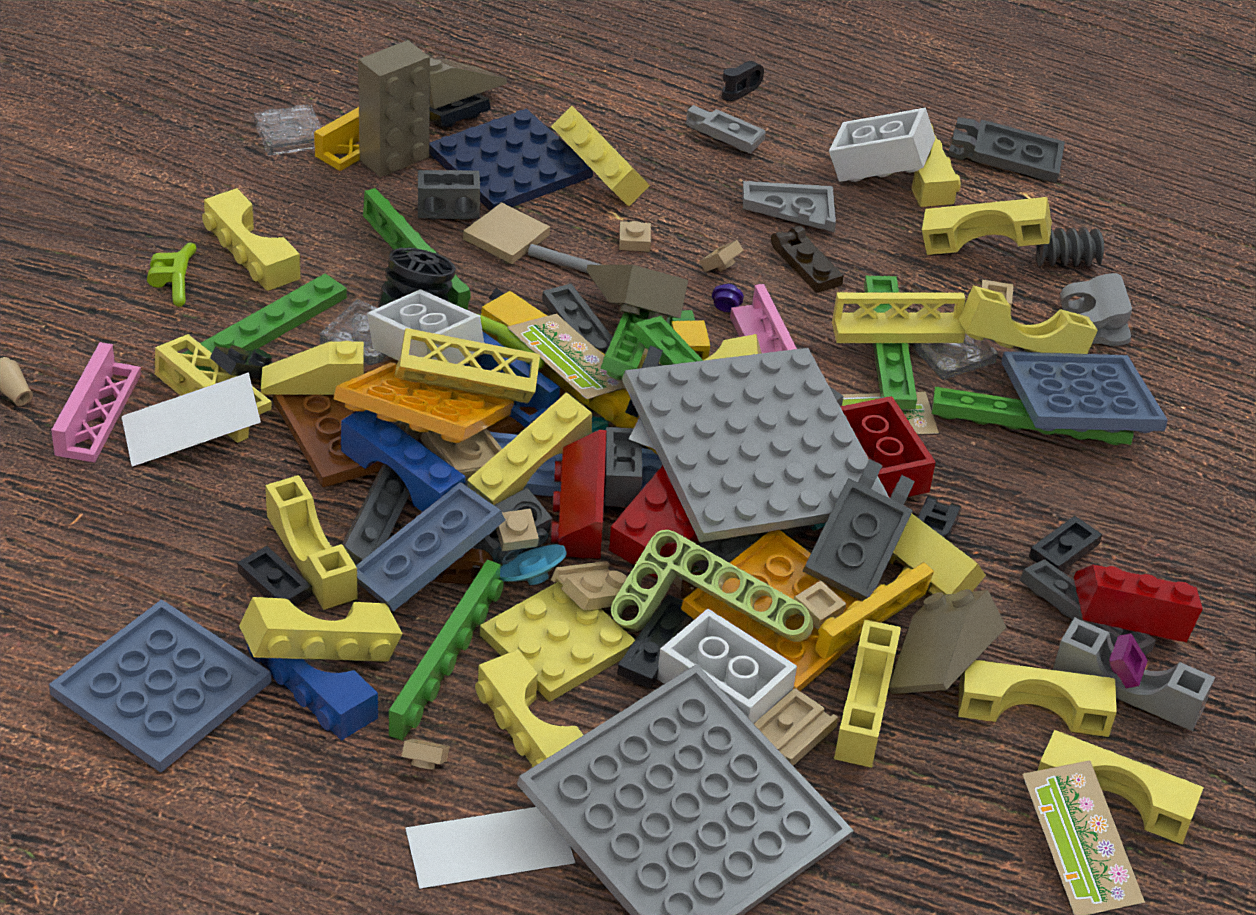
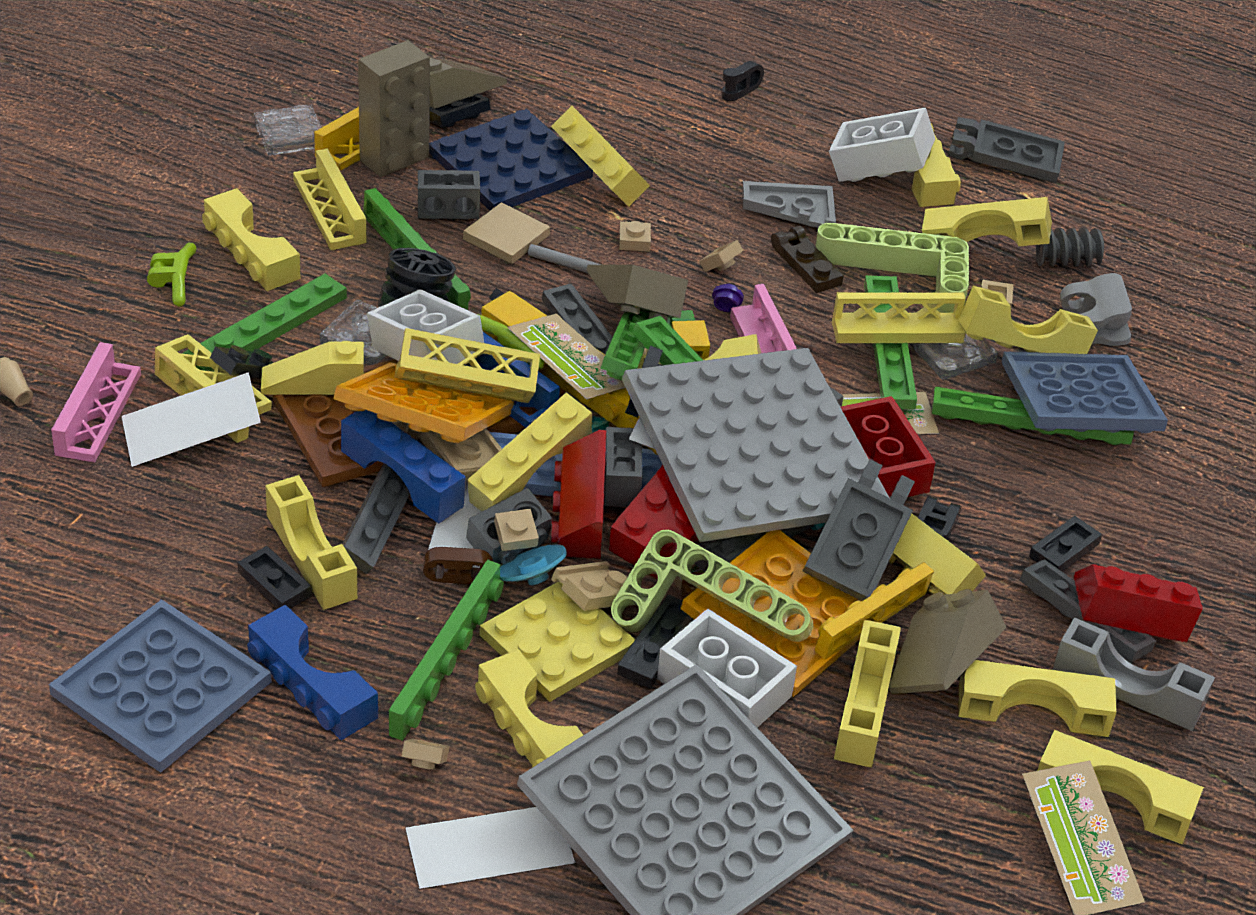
(283, 631): light yellow arch -> none
(340, 202): none -> light yellow fence
(427, 546): sand blue plate -> none
(725, 128): light grey hinge -> none
(796, 725): tan plate -> none
(821, 603): tan plate -> none
(899, 252): none -> yellowish green beam
(1128, 661): magenta plate -> none

